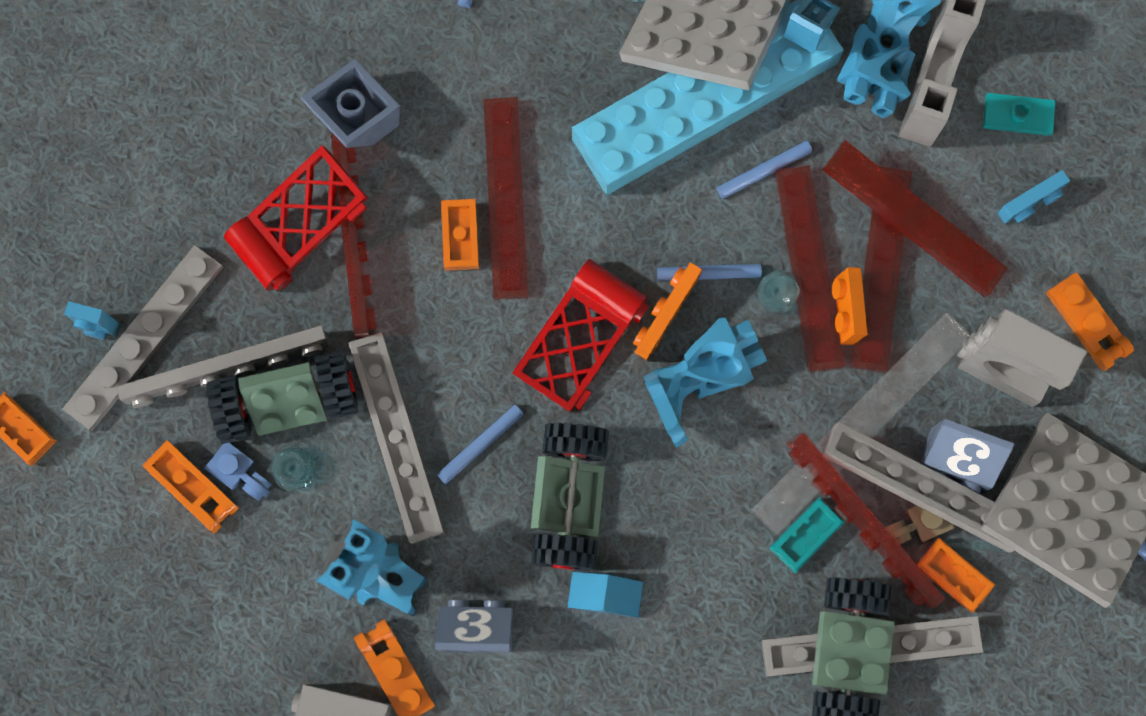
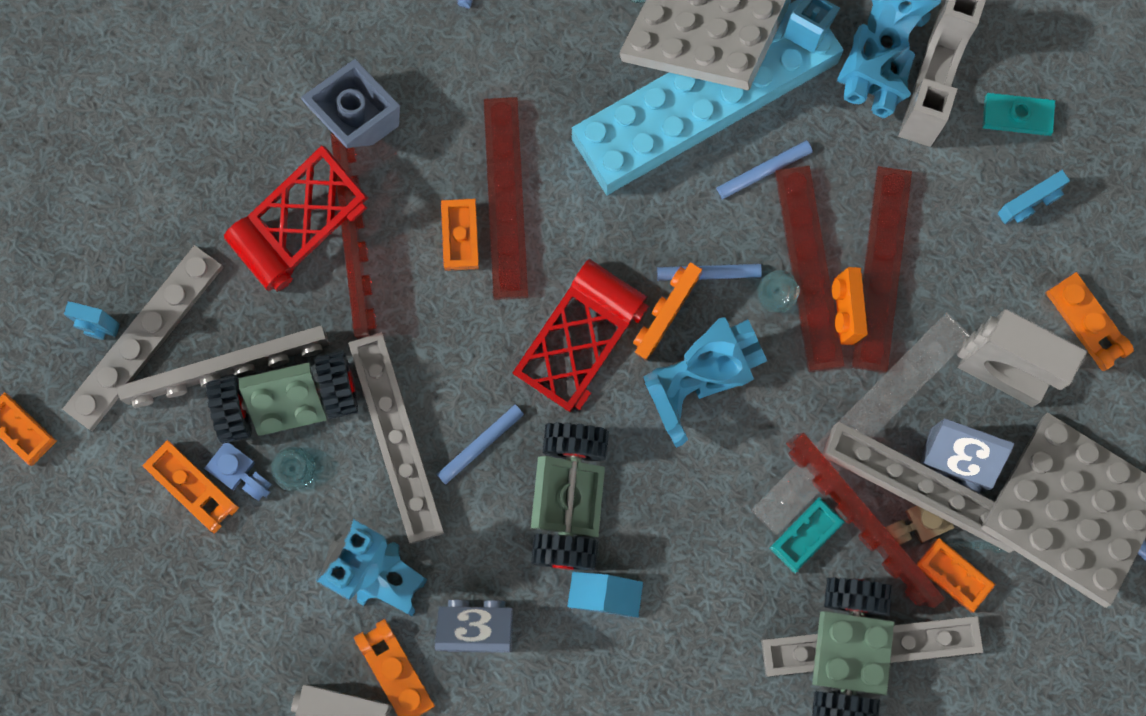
(915, 219): clear red plate -> none

